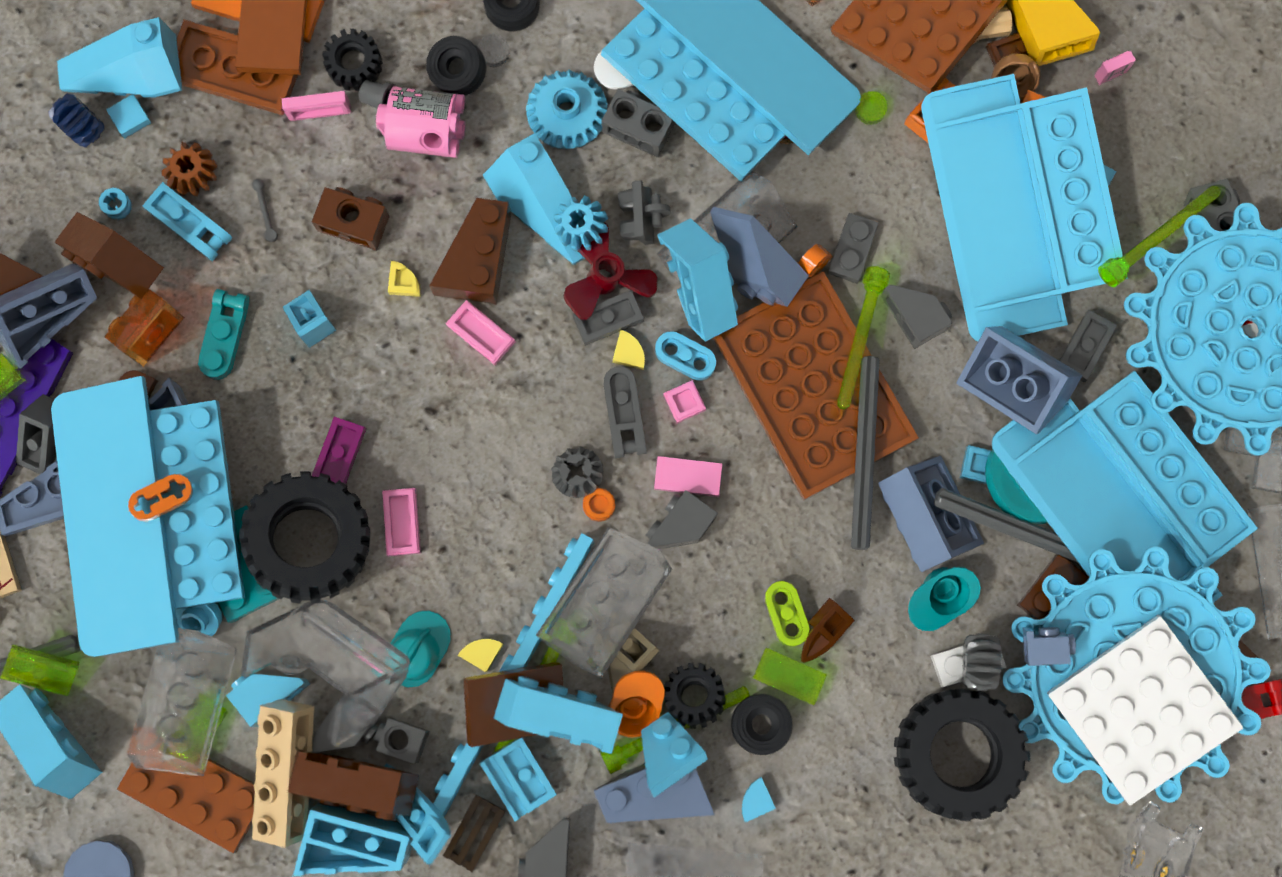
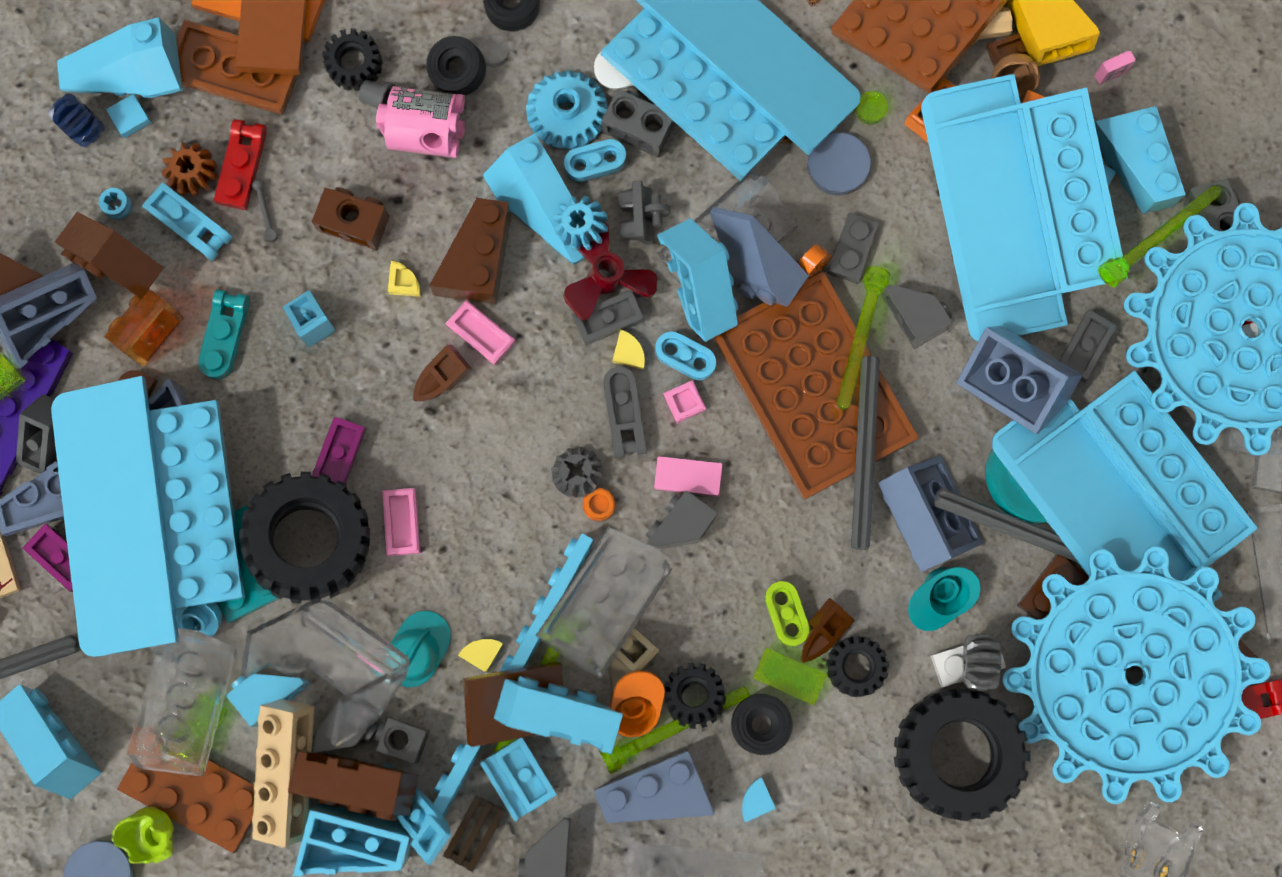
(39, 670): clear neon green plate -> none
(51, 553): none -> magenta plate
(145, 836): none -> lime hair
(156, 490): orange beam -> none
(240, 165): none -> red plate
(316, 105): bright pink tile -> none
(441, 374): none -> reddish brown plate
(593, 157): none -> medium azure plate
(669, 753): medium azure wing -> none
(839, 164): none -> sand blue tile
(876, 659): none -> black tyre
(974, 464): medium azure tile -> none
(1048, 646): sand blue brick -> none
(1142, 157): none -> medium azure wedge
(1144, 710): white plate -> none

